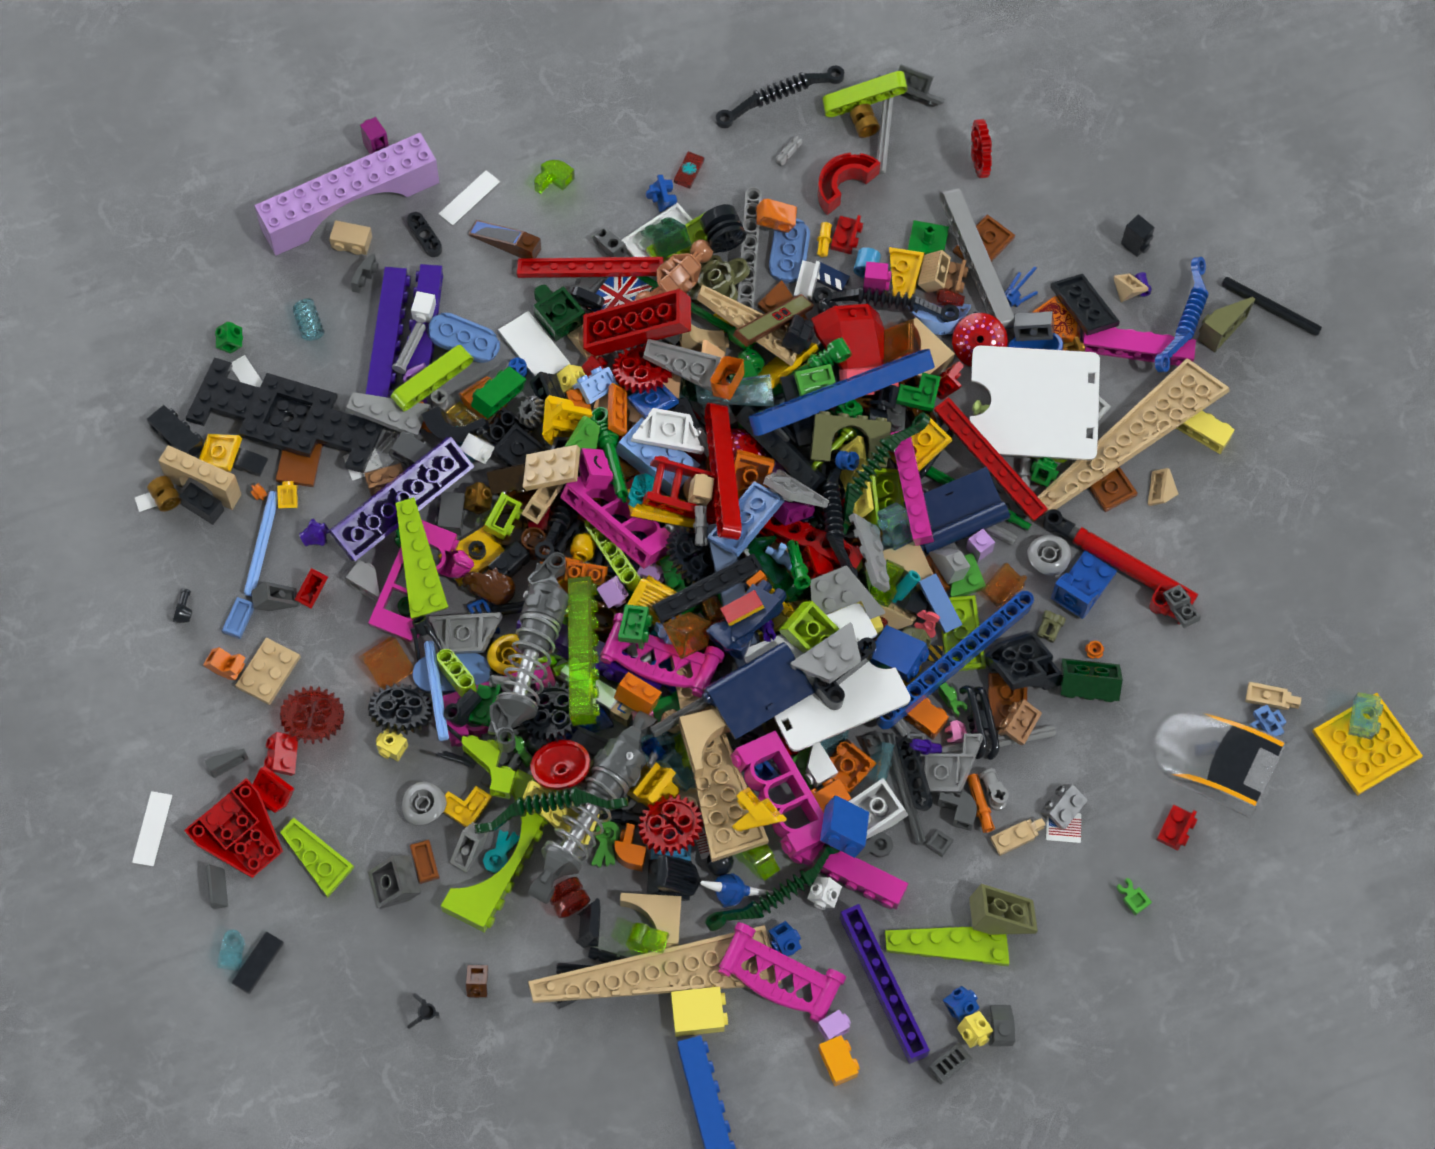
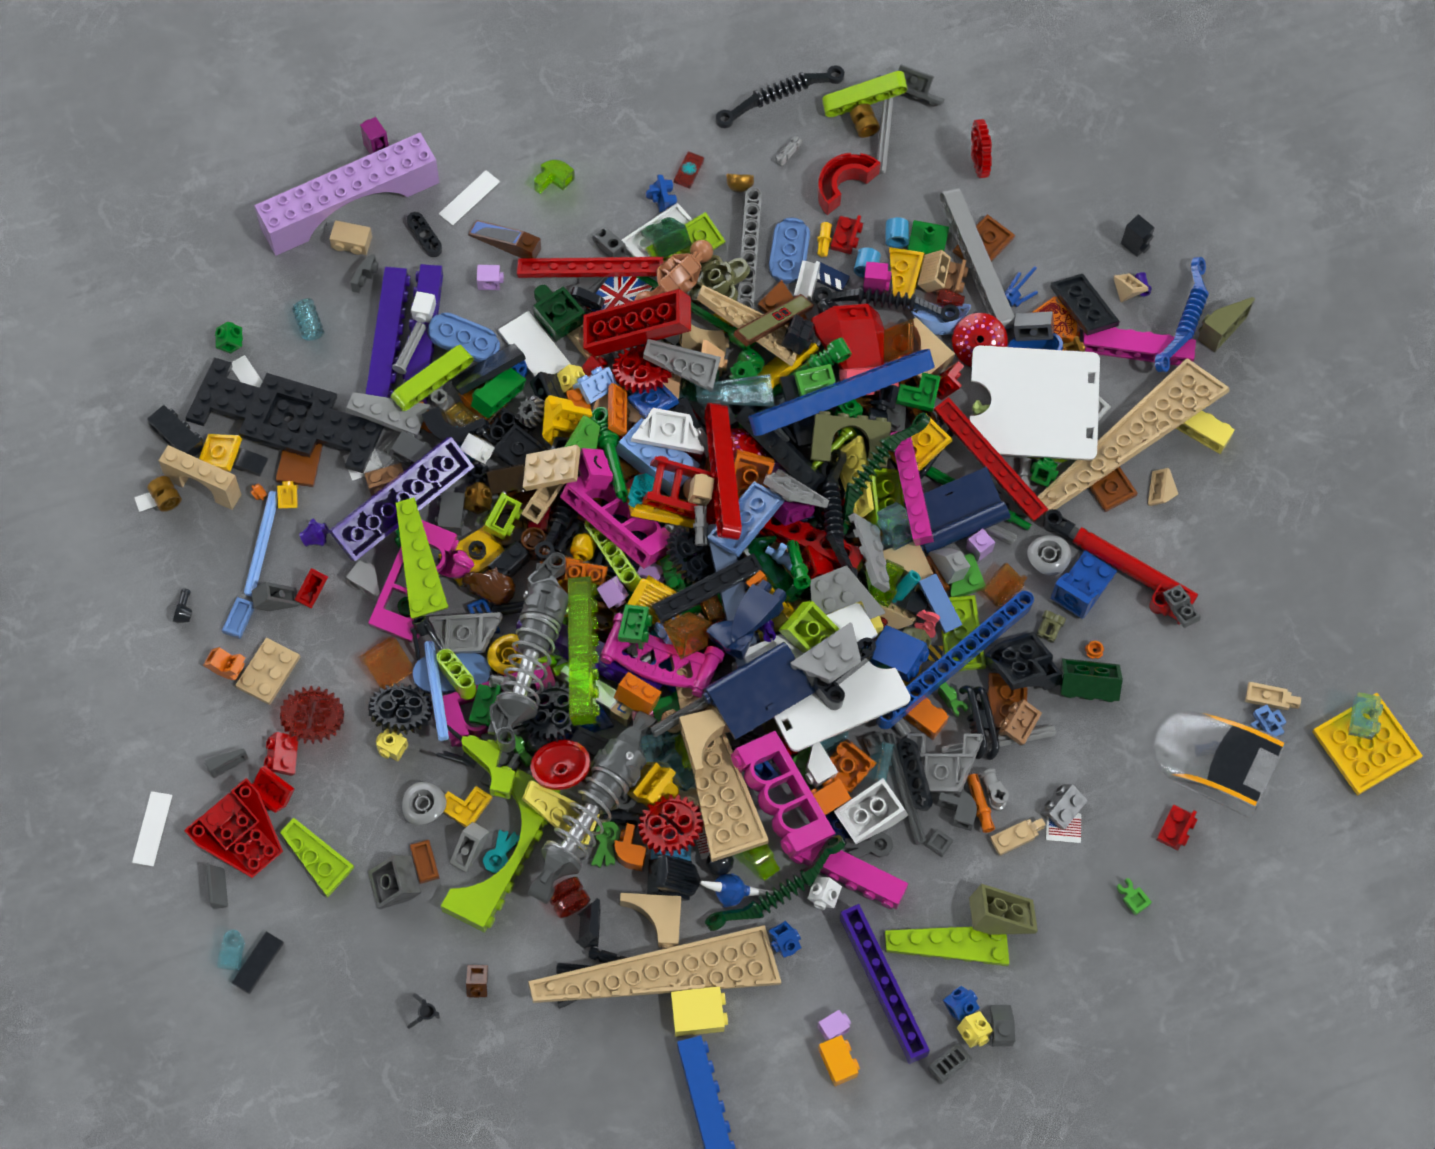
(201, 503): black brick -> none
(413, 371): medium lavender arm -> none
(459, 713): black piece -> none
(478, 473): none -> black gear
(488, 369): none -> black tile
(489, 277): none -> lavender brick
(521, 807): dark green piece -> none
(643, 938): clear neon green brick -> none
(653, 751): clear blue piece -> none
(723, 228): black wheel -> none
(727, 366): orange piece -> none
(739, 183): none -> pearl gold hair
(742, 608): tile -> none
(759, 814): yellow piece -> none
(776, 215): orange piece -> none
(822, 986): dark pink piece -> none
(844, 826): blue brick -> none
(847, 460): blue wheel -> none
(897, 232): none -> dark azure piece
(926, 746): dark purple axle -> none
(958, 730): bright pink tile -> none
(1272, 306): black axle -> none

